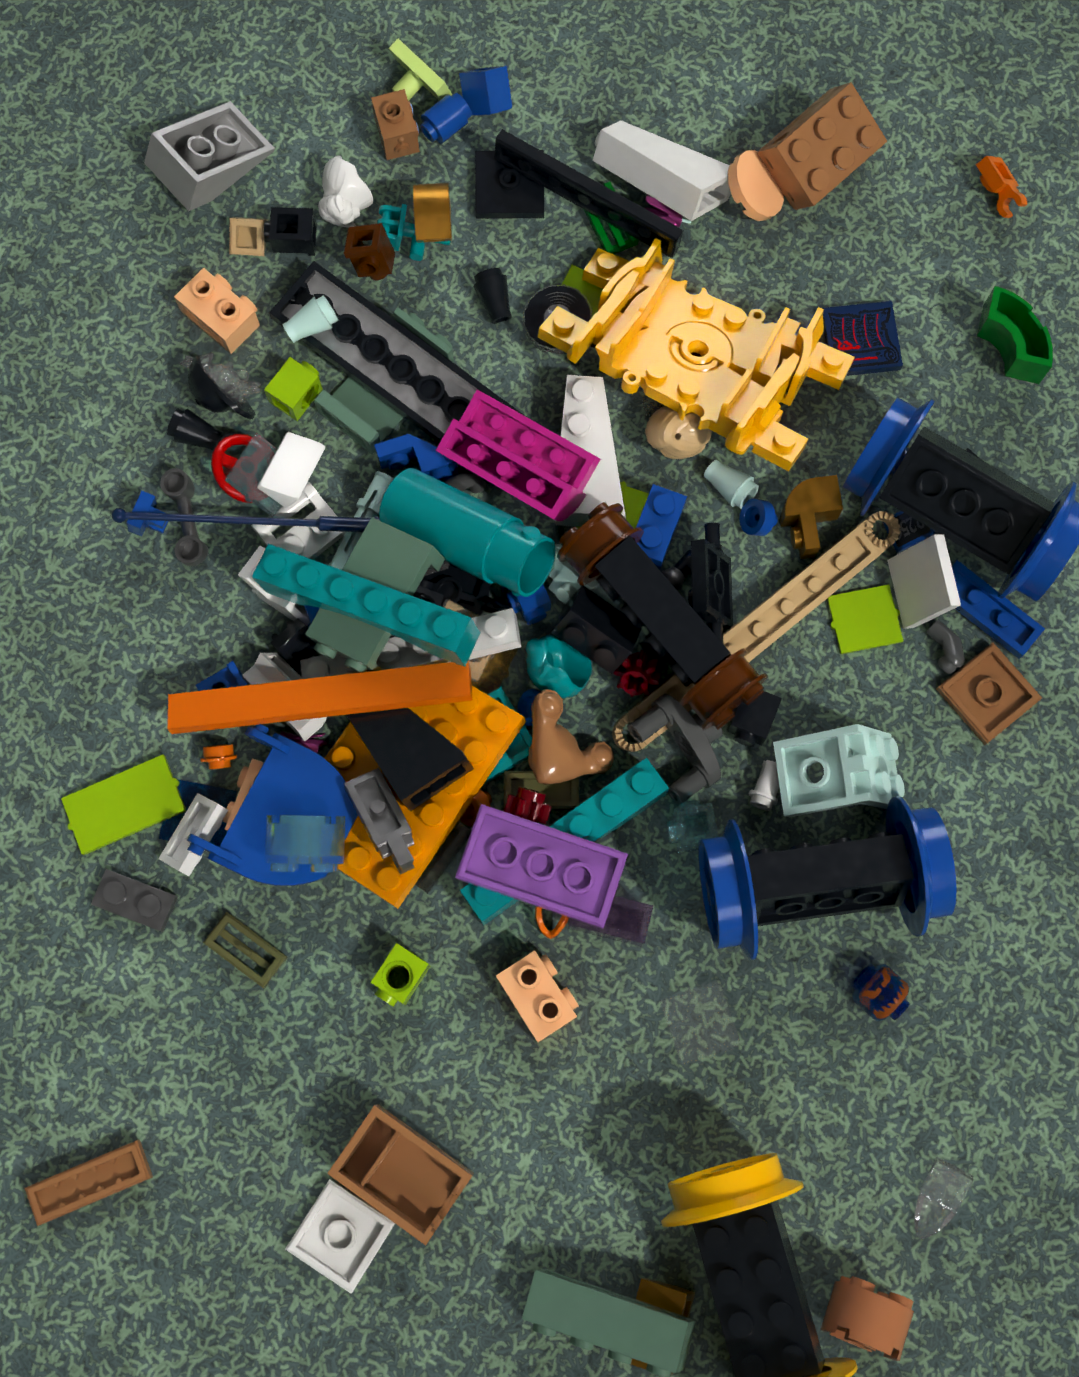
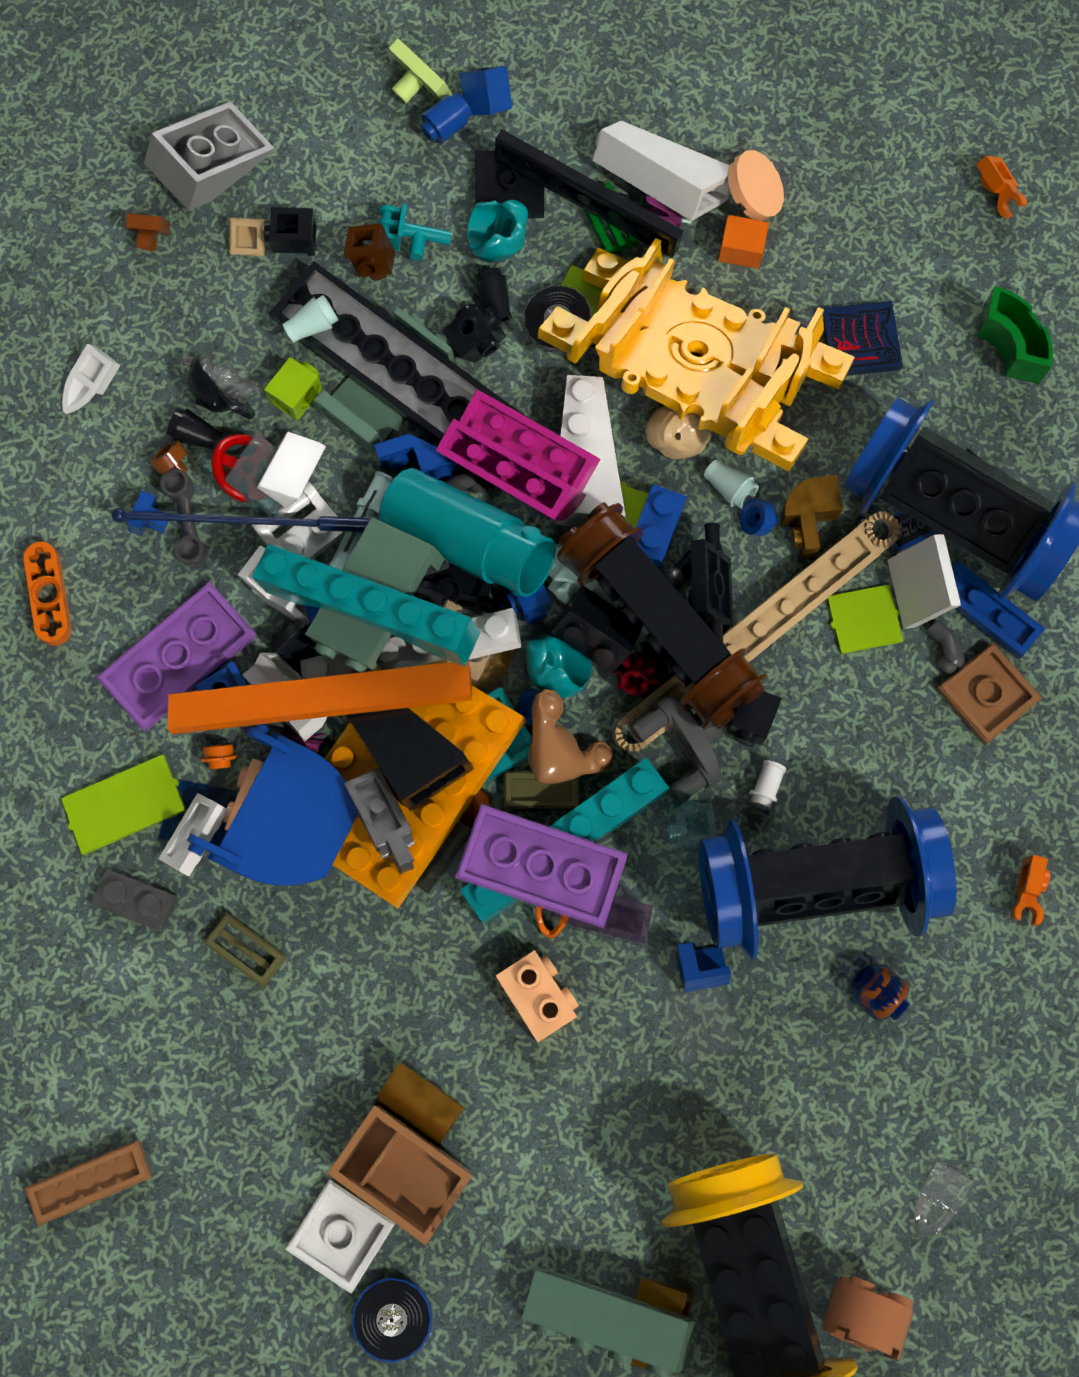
(41, 620): none -> orange beam
(88, 376): none -> white plate
(147, 228): none -> dark orange tile
(169, 457): none -> dark orange tile
(176, 655): none -> medium lavender tile
(217, 310): light nougat brick -> none
(304, 841): clear light blue brick -> none
(343, 193): white hair -> none
(392, 1319): none -> black tile
(396, 124): medium nougat head -> none
(399, 958): lime brick -> none
(419, 1103): none -> pearl gold brick
(432, 212): pearl gold brick -> none
(475, 332): none -> black brick
(497, 230): none -> teal hair
(528, 805): dark red gear -> none
(701, 967): none -> blue panel
(743, 241): none -> orange panel
(822, 146): medium nougat piece -> none
(856, 770): light aqua bracket -> none
(1032, 881): none -> orange plate

